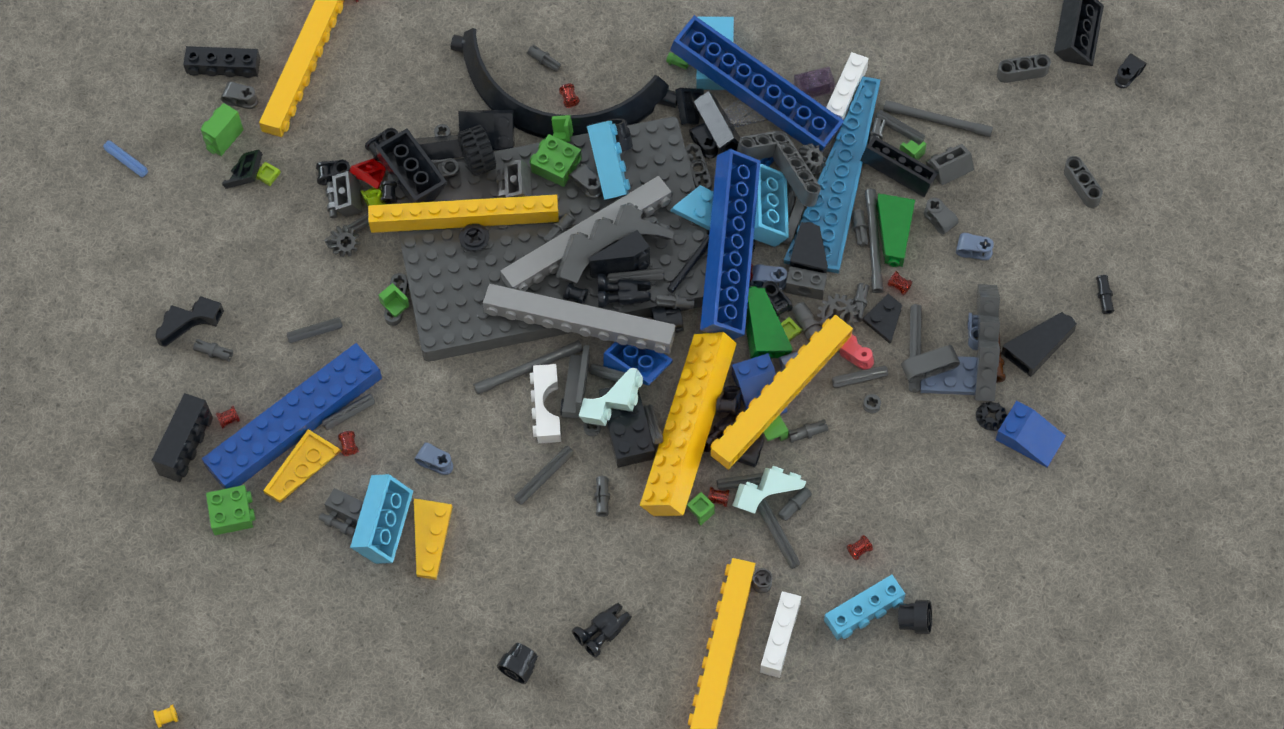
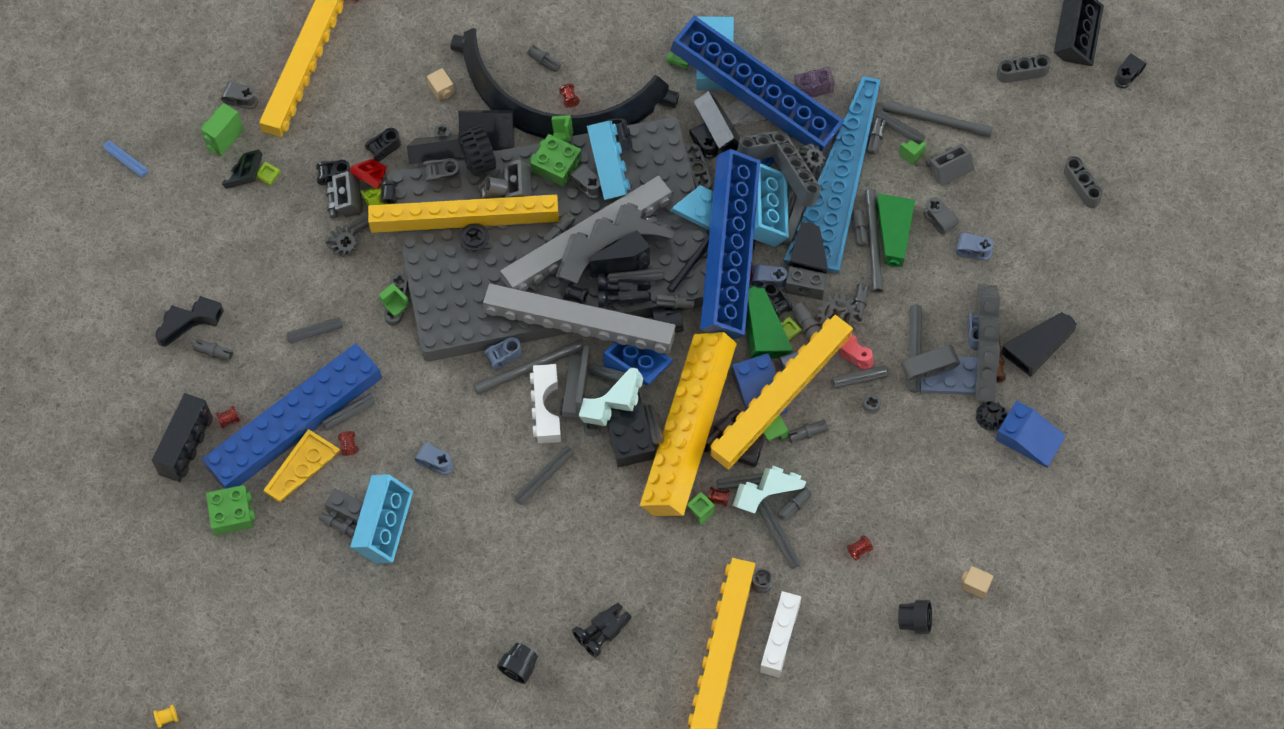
(221, 61): black brick -> none
(411, 167): black slope -> none
(430, 535): yellow wing -> none
(440, 84): none -> tan brick
(492, 188): none -> dark grey piece
(502, 353): none -> sand blue piece
(602, 496): dark grey pin -> none
(688, 111): black wing -> none
(729, 400): black piece -> none
(847, 84): white arch -> none
(864, 607): medium azure brick -> none
(884, 317): black wing -> none
(899, 166): black brick -> none
(900, 283): clear red bush -> none
(976, 582): none -> tan brick
(1105, 294): black pin -> none

